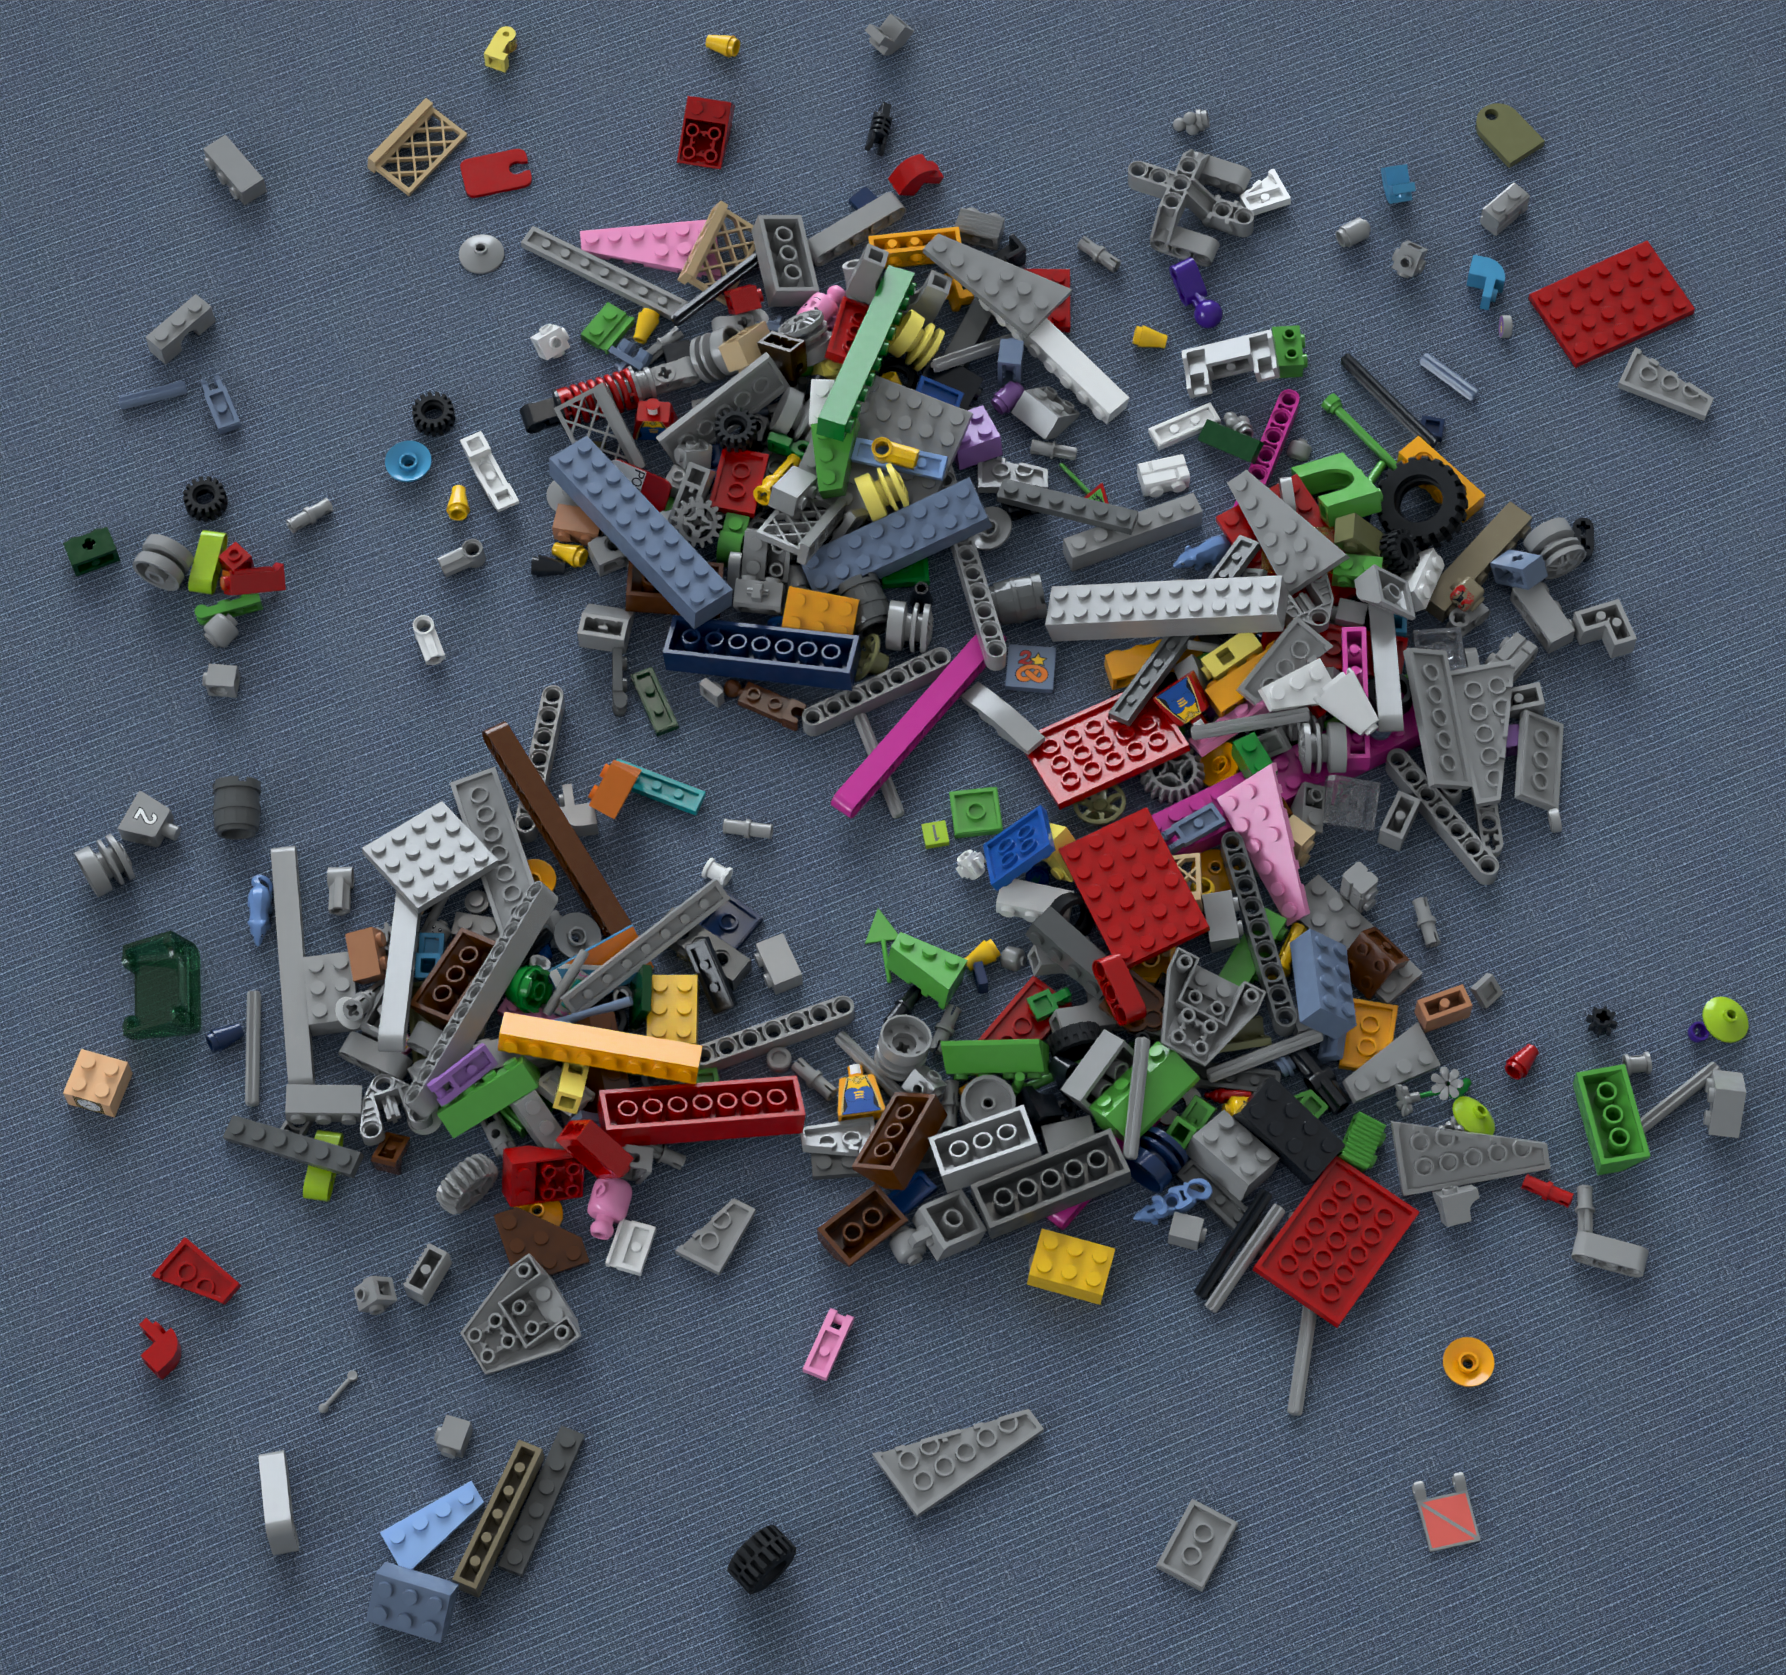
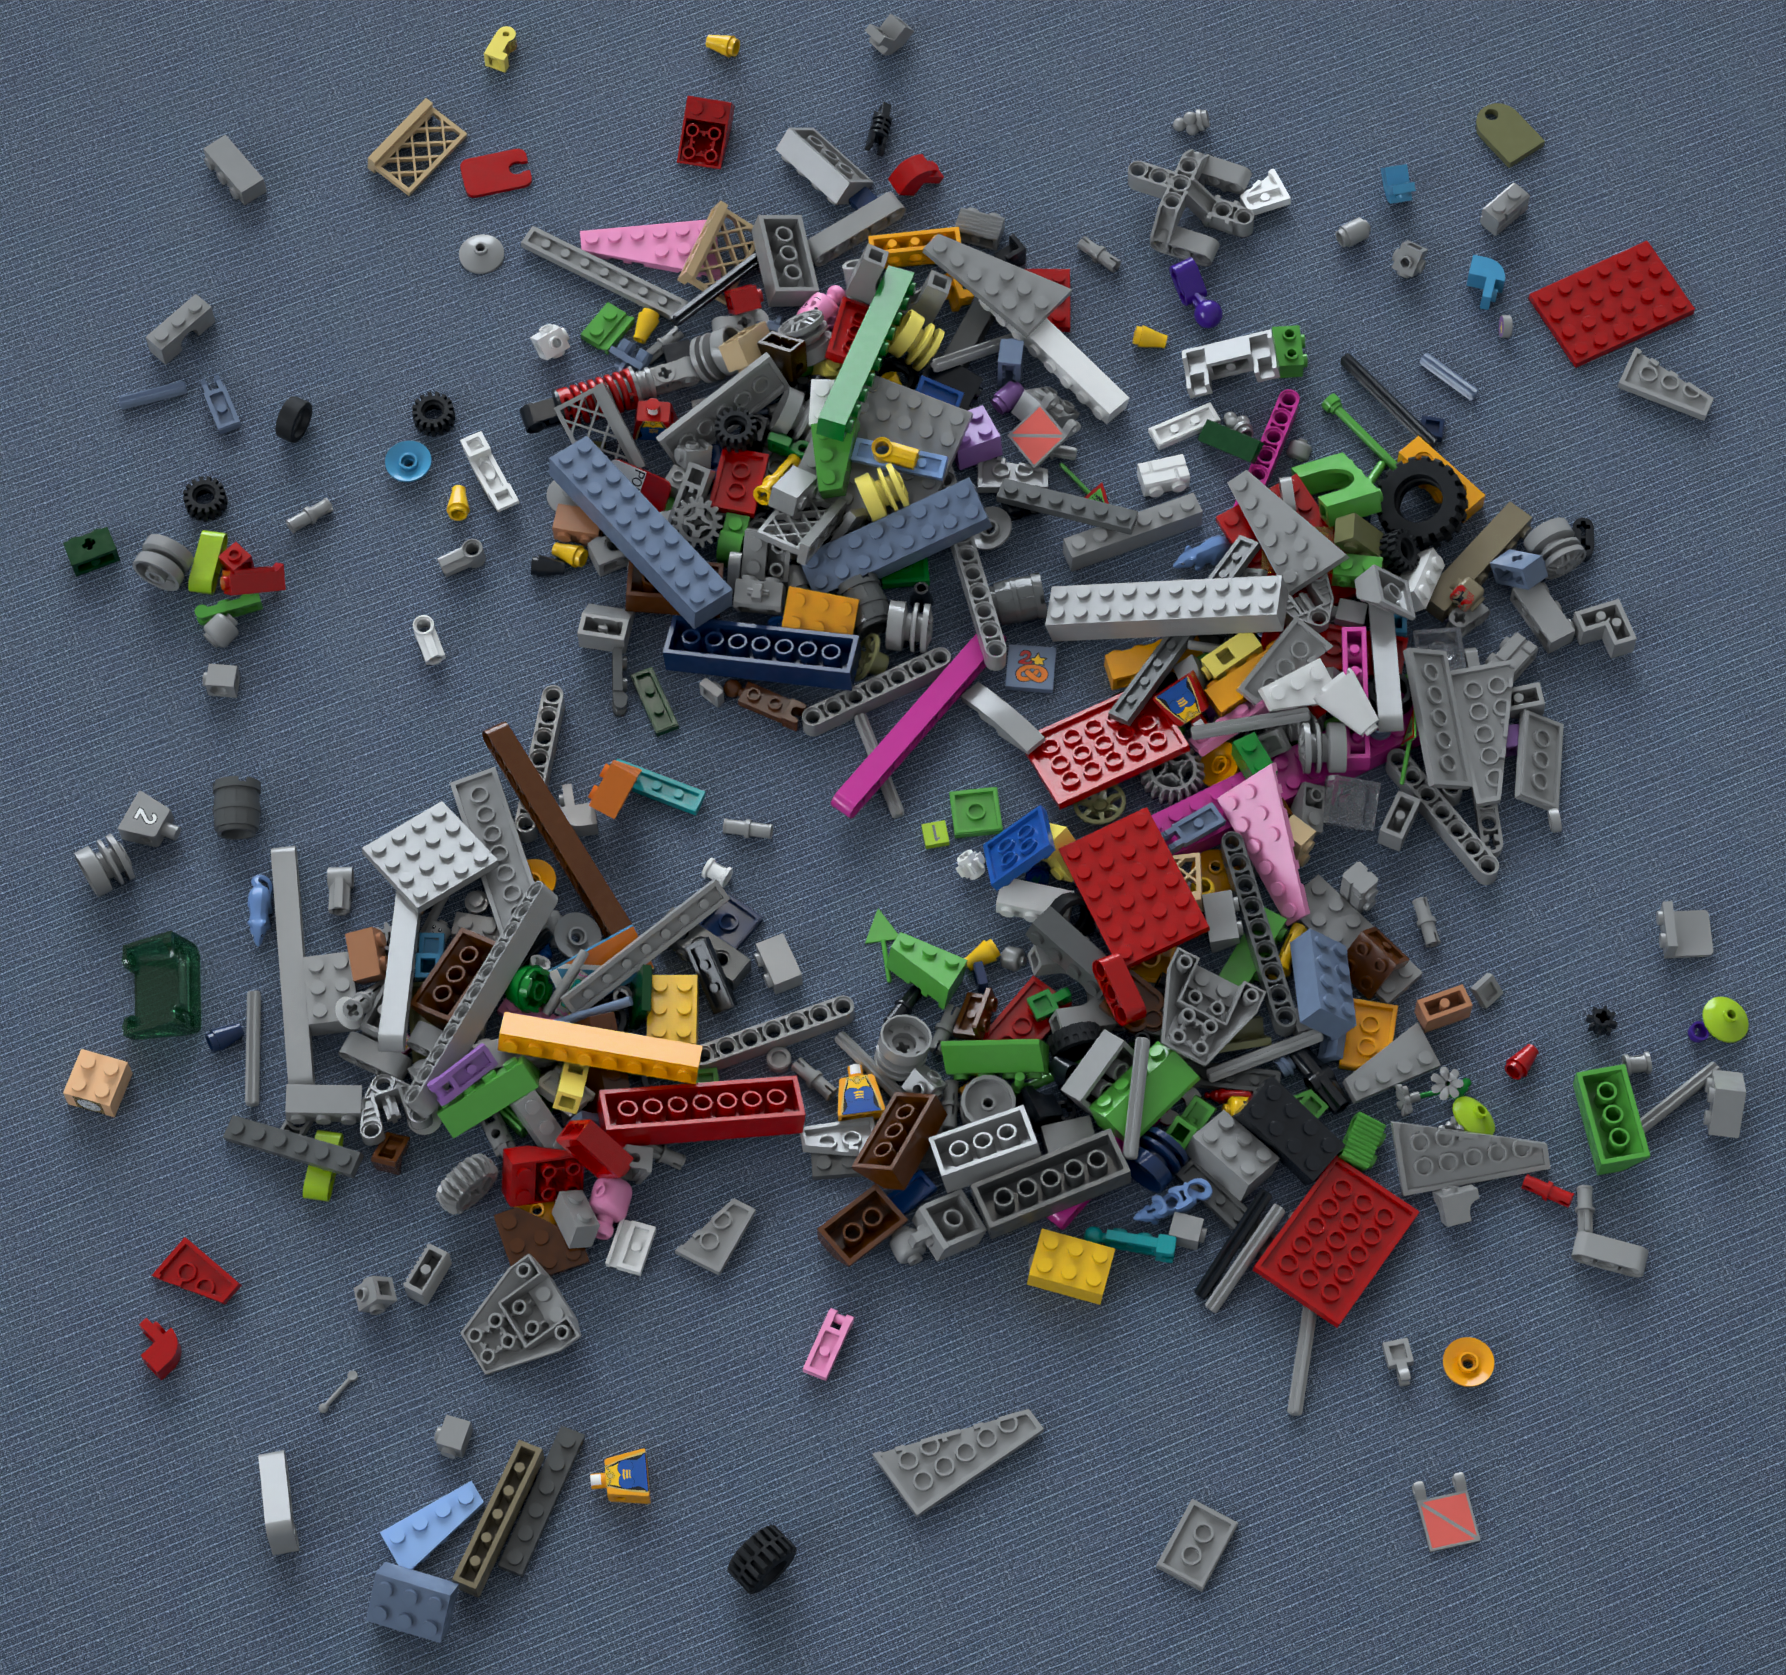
(293, 419): none -> black tyre
(575, 1219): none -> light grey brick
(625, 1478): none -> torso
(822, 164): none -> light grey slope
(975, 1015): none -> reddish brown bracket
(1040, 433): none -> flag
(1144, 1243): none -> teal plate
(1399, 1356): none -> light grey plate
(1409, 735): none -> bright green piece
(1684, 932): none -> light grey bracket

